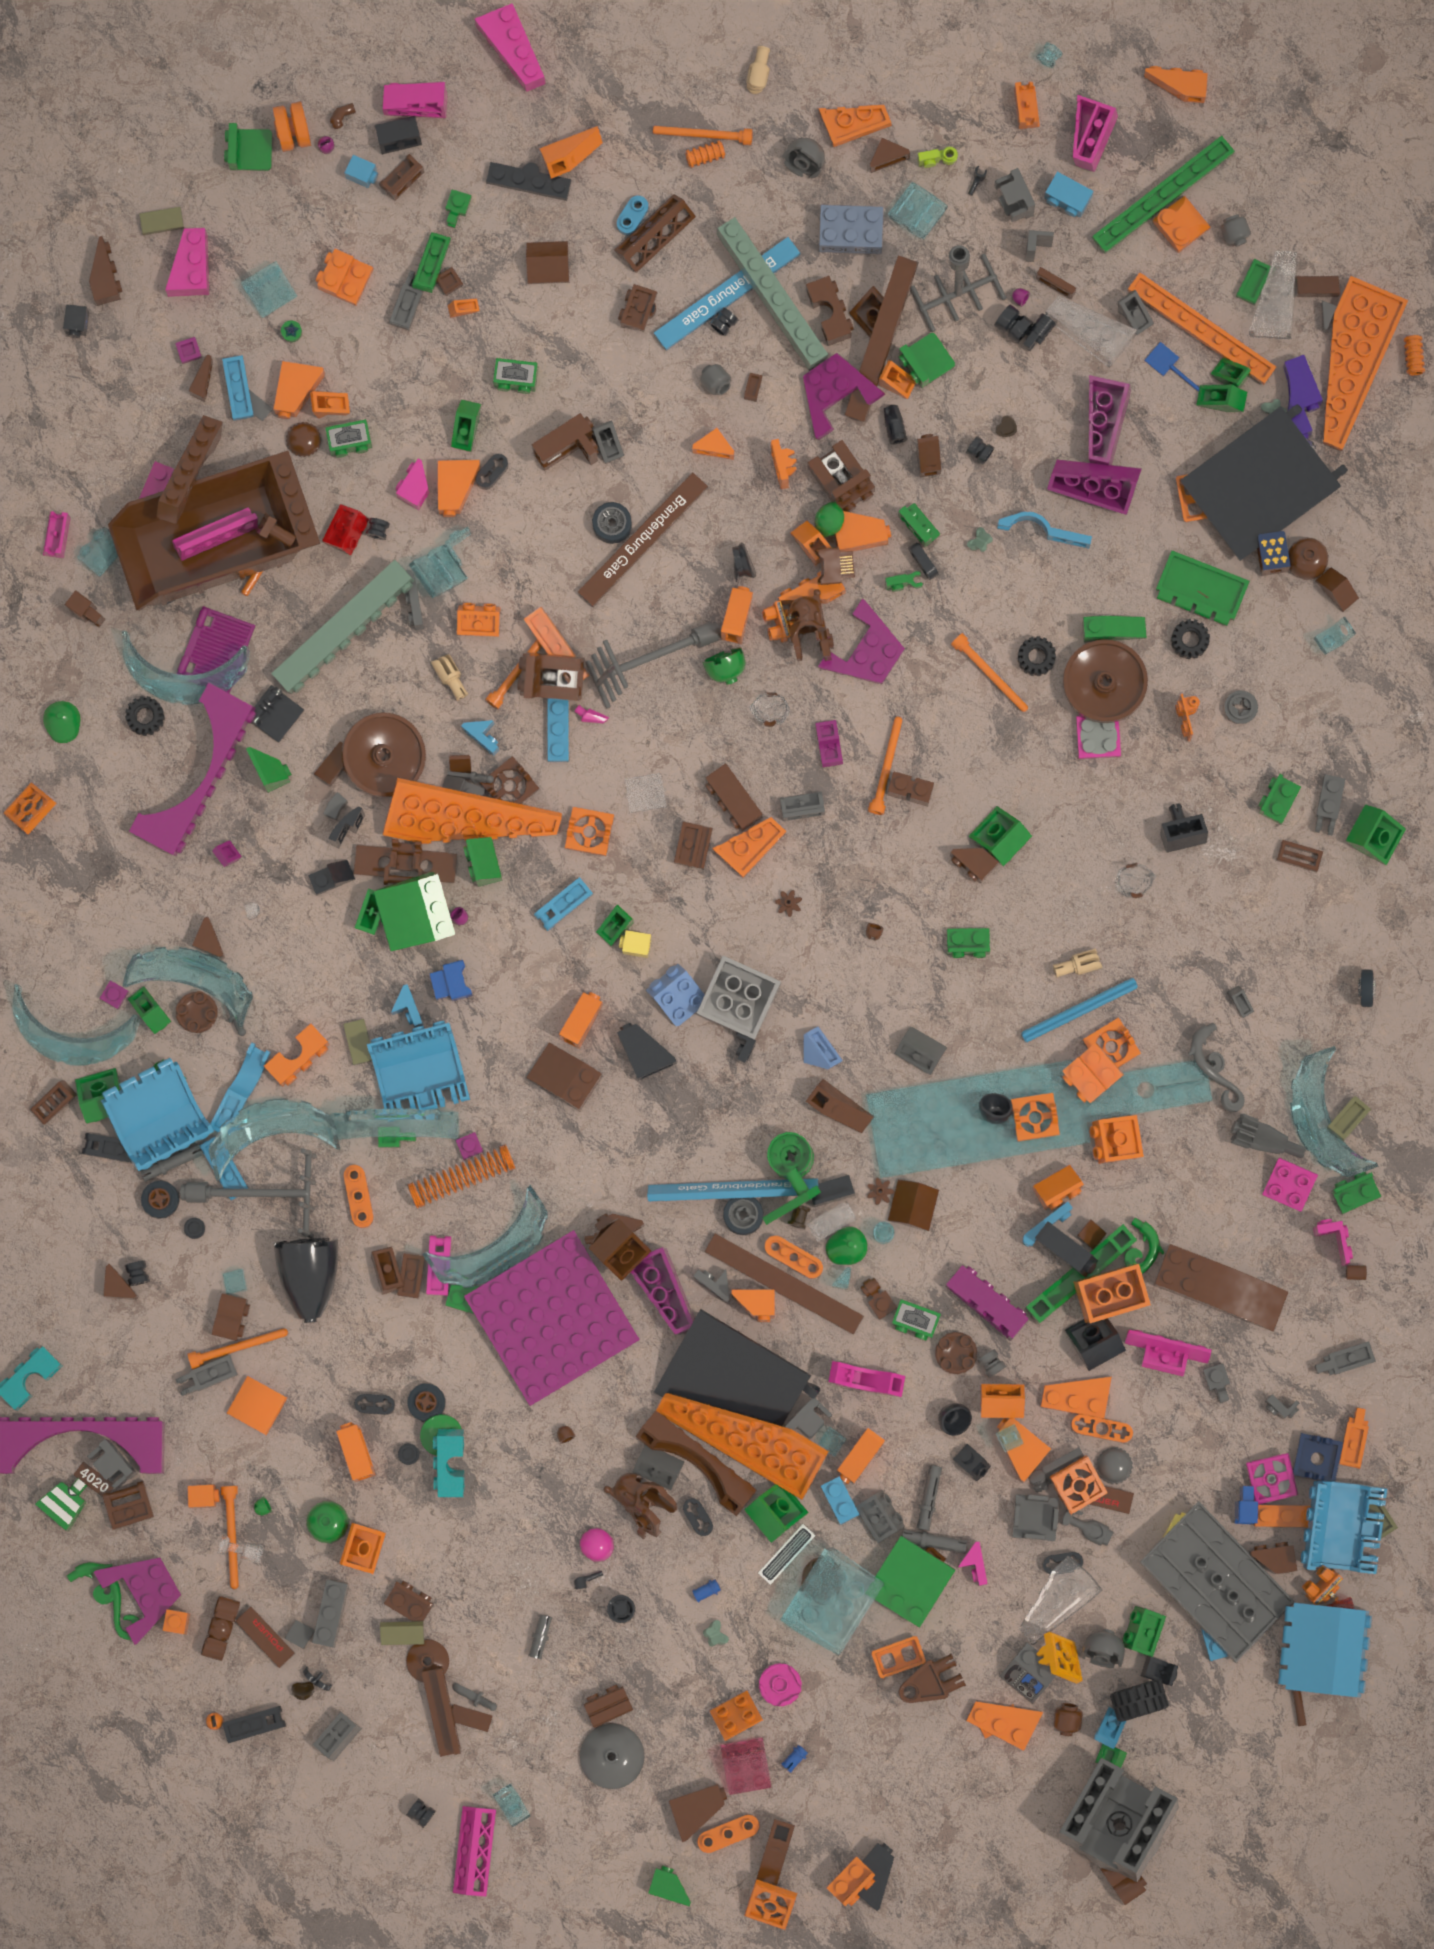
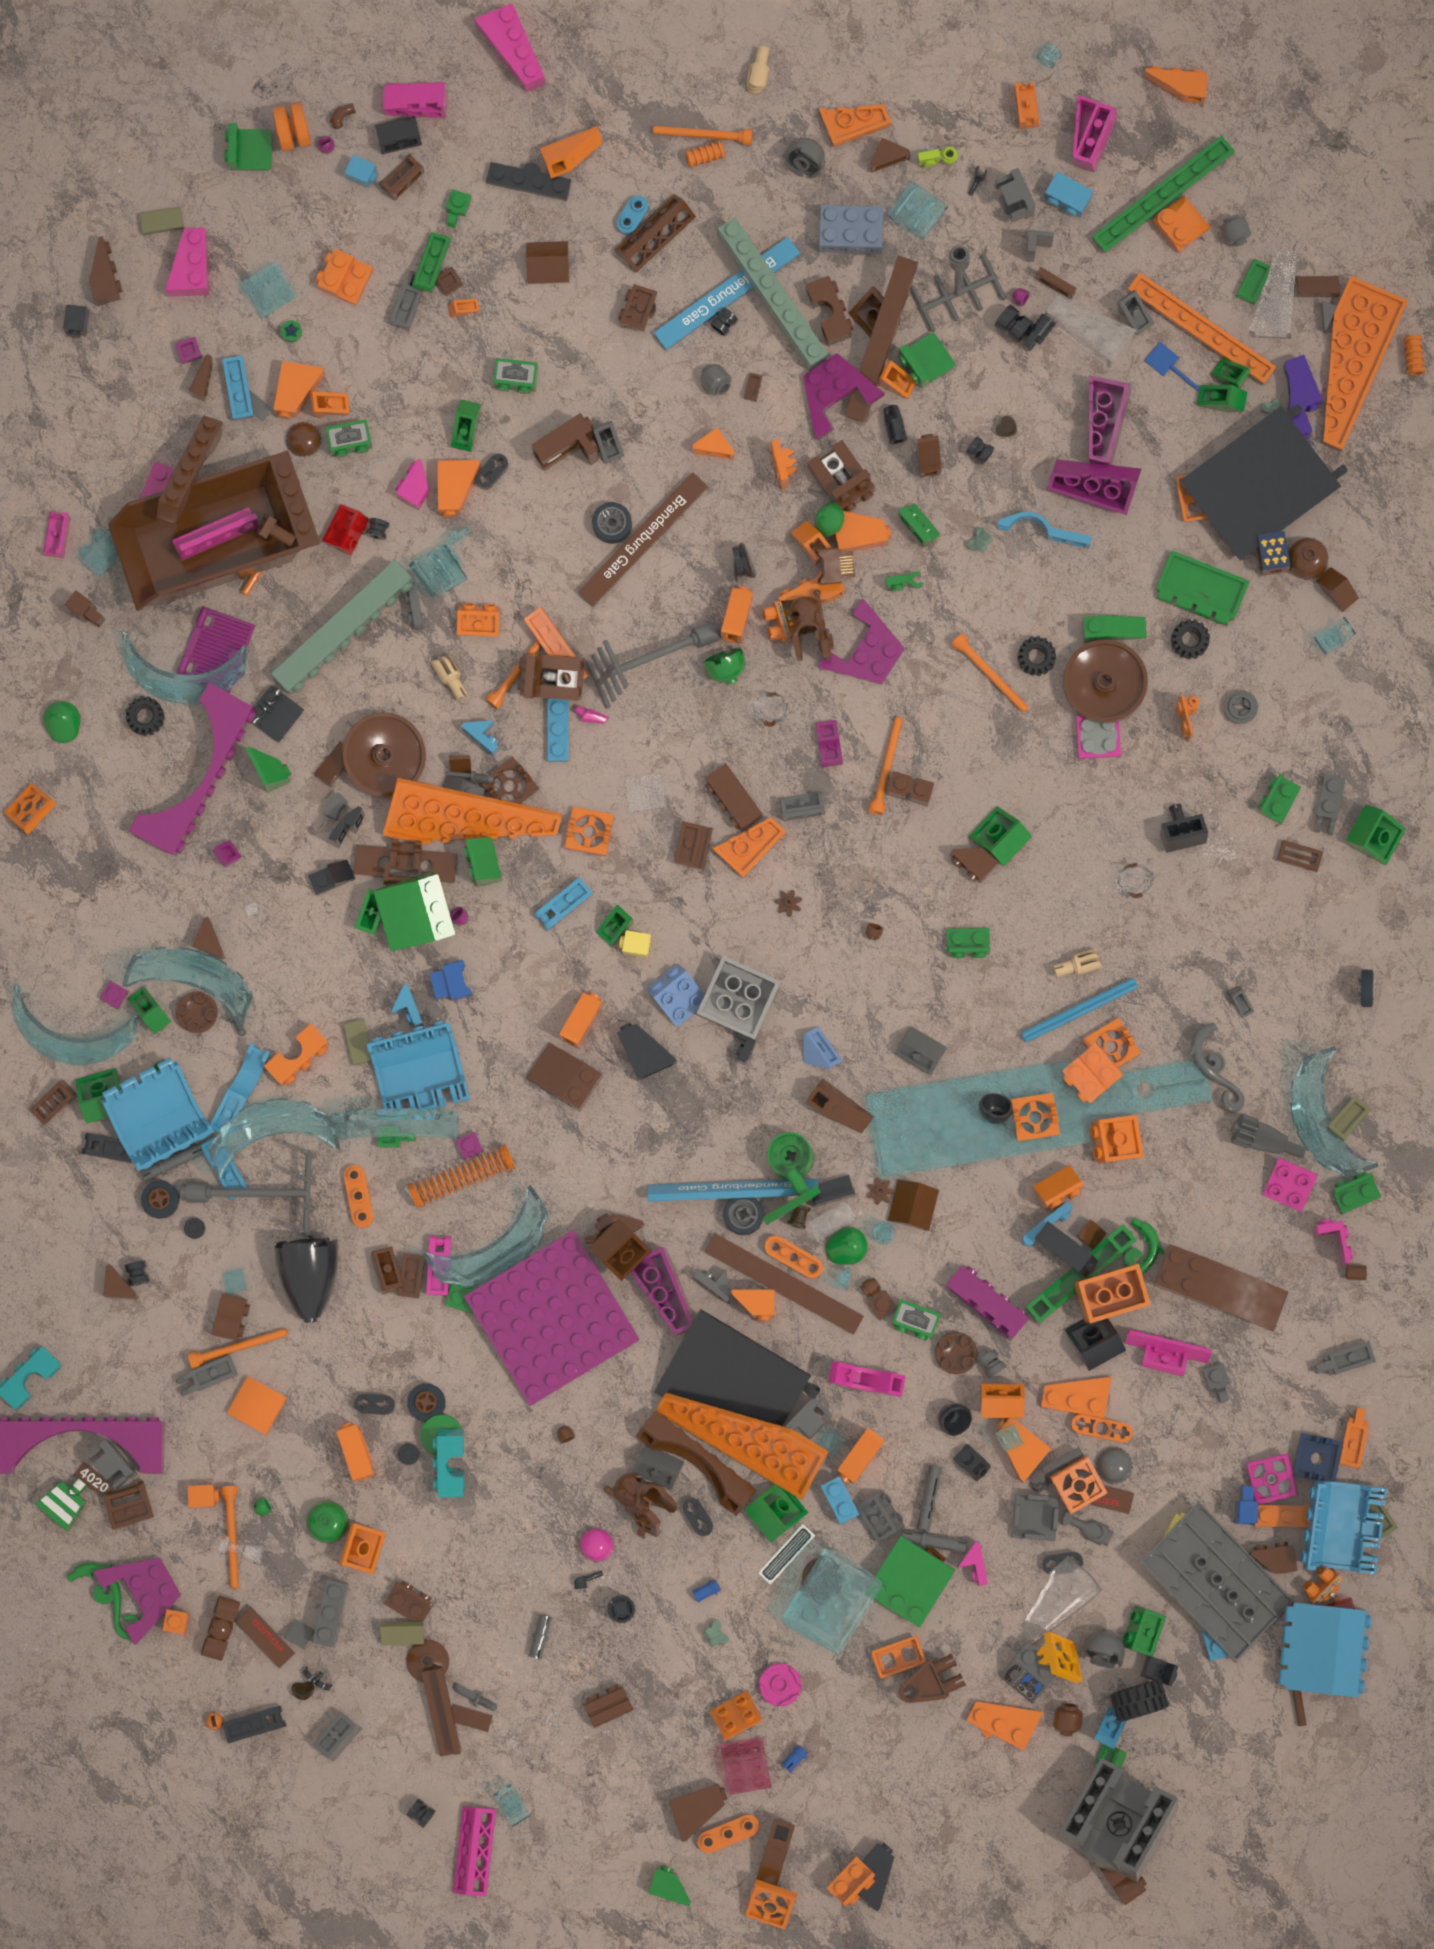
(628, 1754): dark grey dish -> none
(923, 561): black beam -> none
(1277, 1407): dark grey bracket -> none

